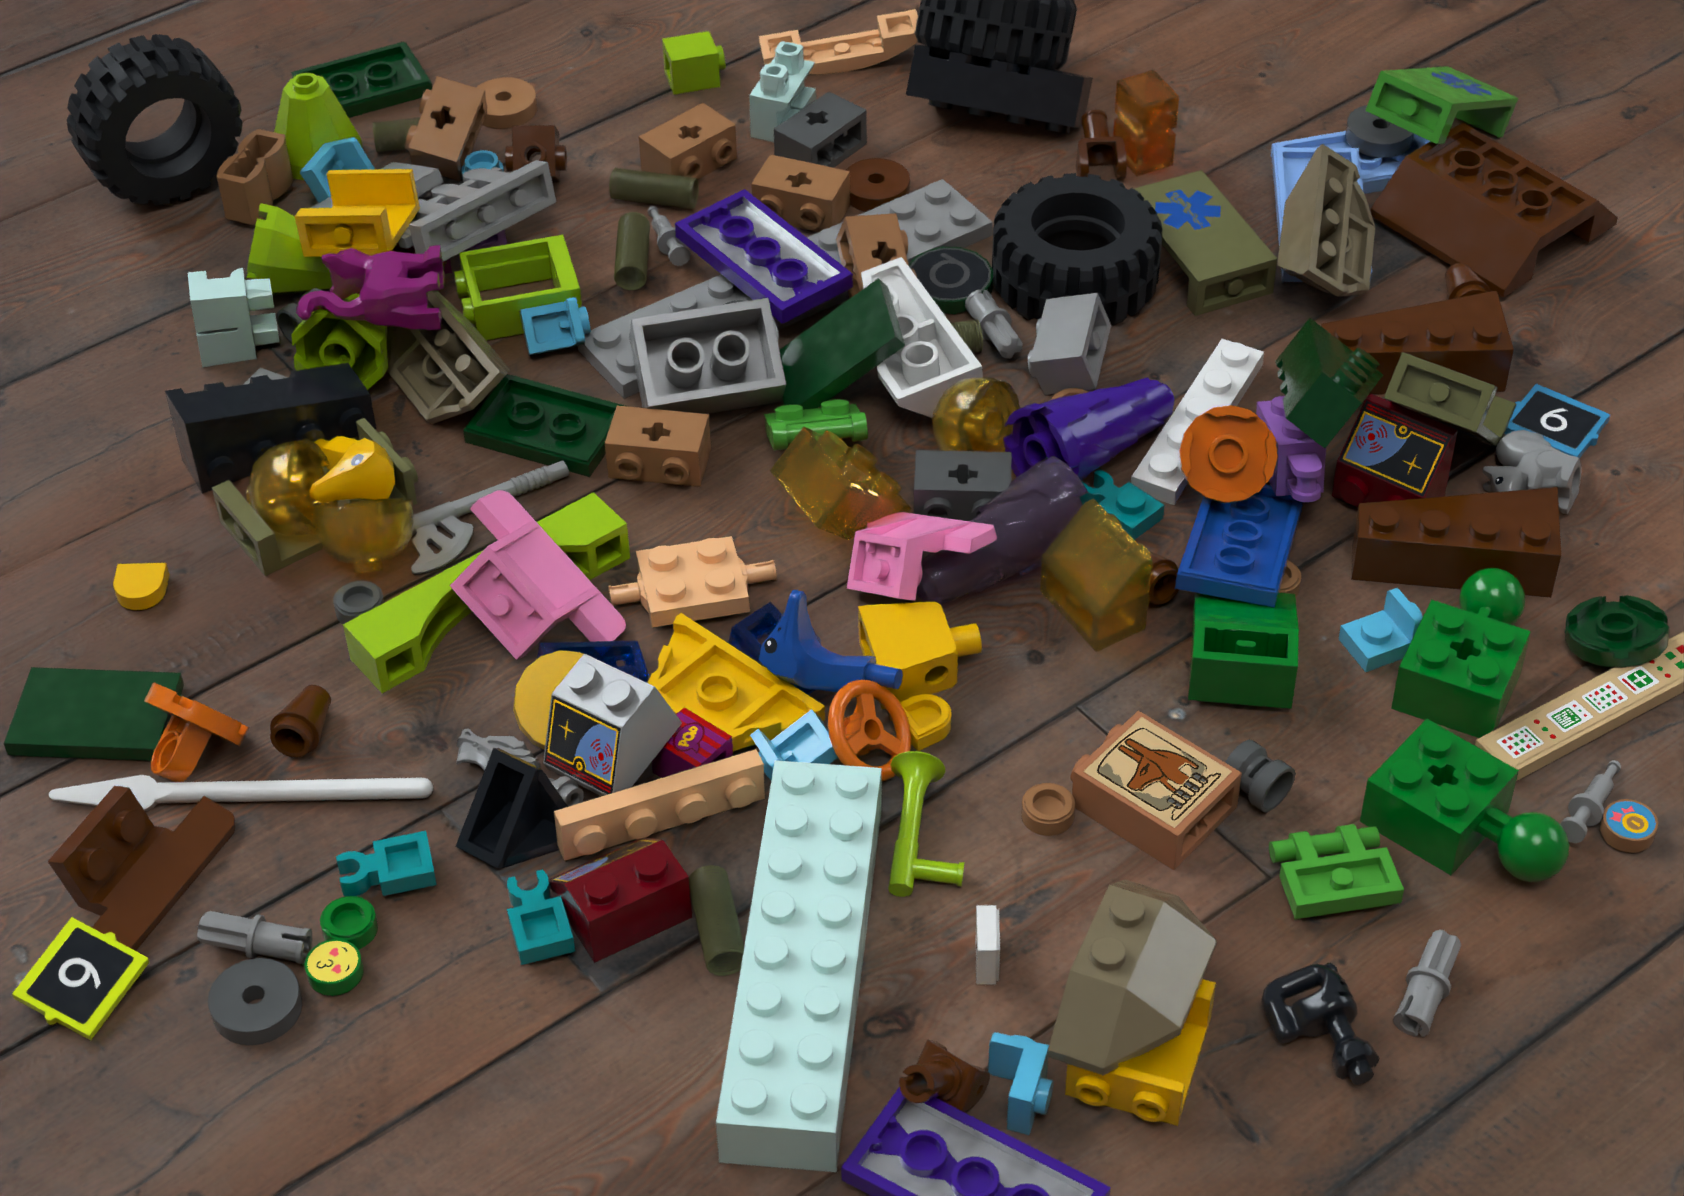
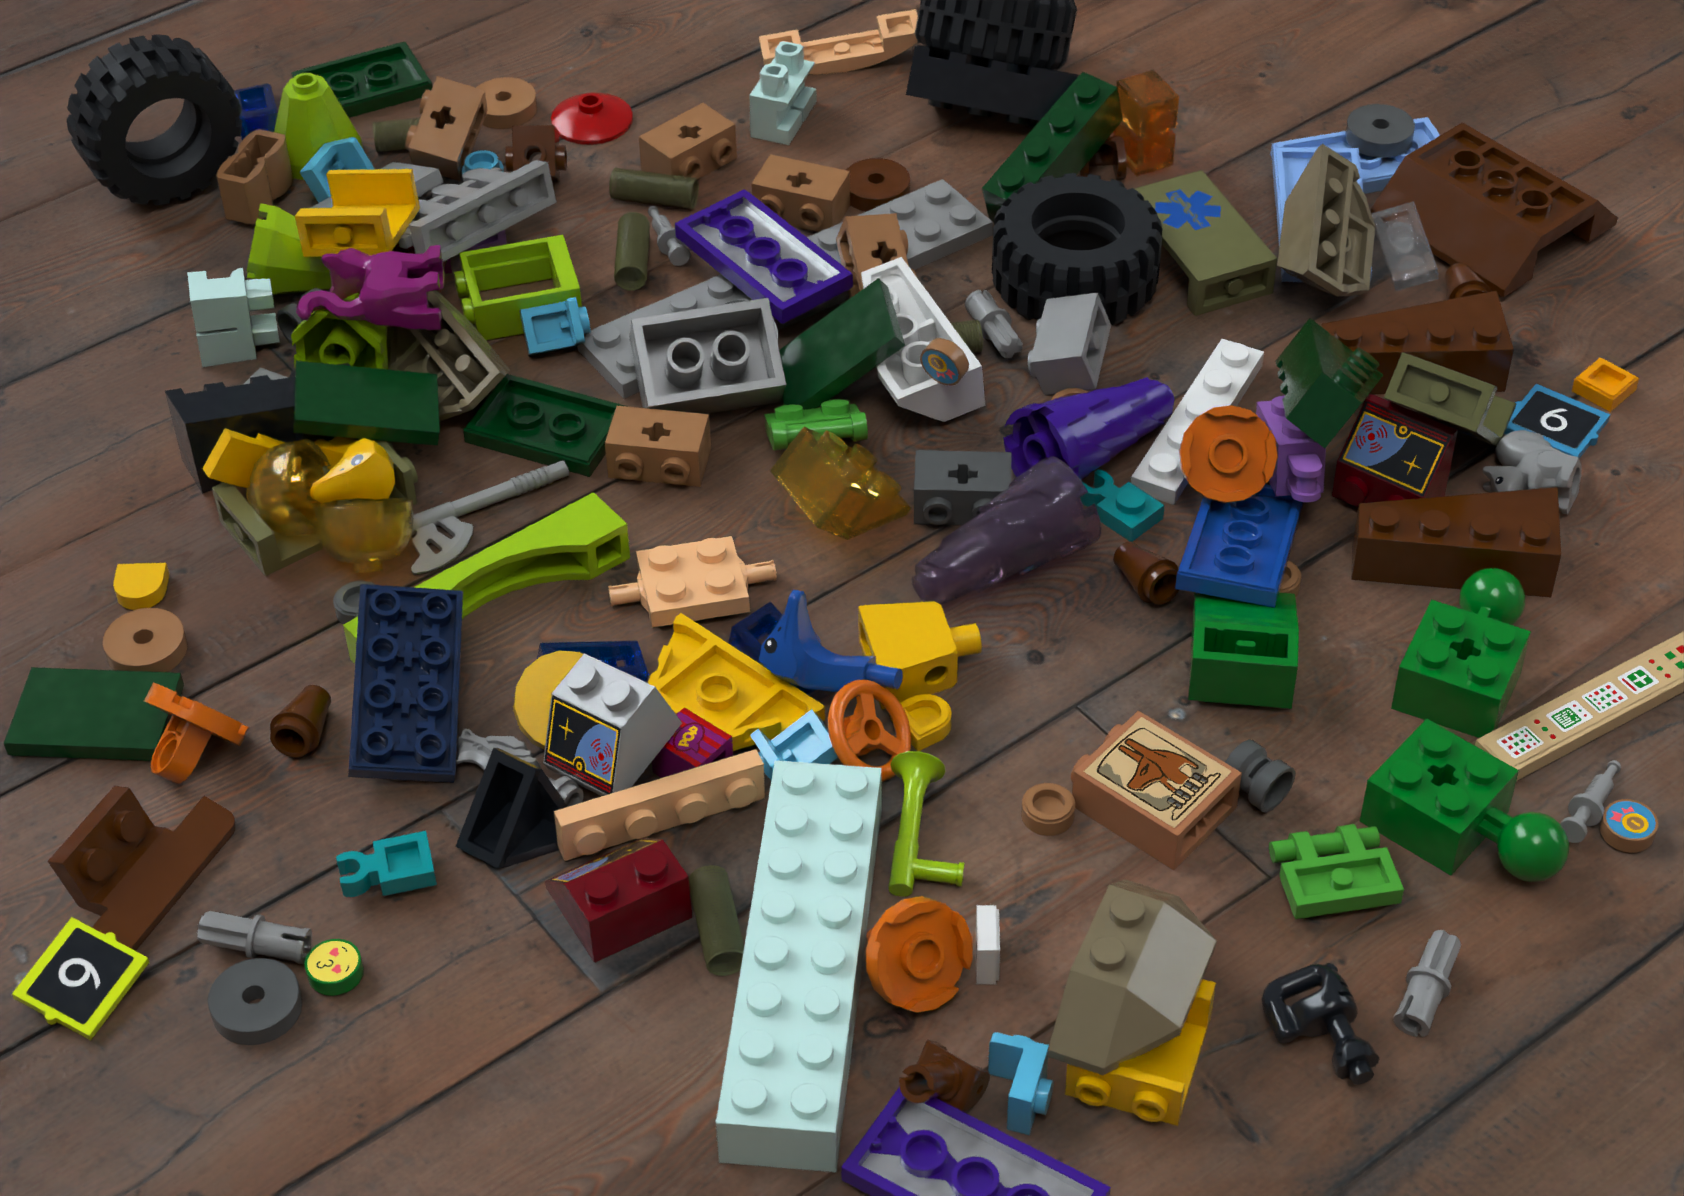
(145, 641): none -> medium nougat piece
(151, 793): white piece -> none
(235, 457): none -> yellow slope
(257, 108): none -> clear blue slope
(350, 920): green tile -> none
(366, 403): none -> dark green tile
(406, 684): none -> dark blue tile
(528, 582): bright pink plate -> none
(538, 921): teal plate -> none
(592, 118): none -> red dish
(692, 62): lime brick -> none
(823, 132): dark grey brick -> none
(891, 549): bright pink plate -> none
(918, 953): none -> orange tile
(944, 361): none -> tile
(952, 276): black tile -> none
(974, 415): clear yellow cylinder -> none
(1060, 141): none -> dark green brick
(1098, 577): clear yellow slope -> none
(1382, 635): medium azure bracket -> none
(1405, 246): none -> clear plate
(1431, 98): bright green panel -> none
(1605, 384): none -> light orange tile
(1617, 632): dark green tile -> none

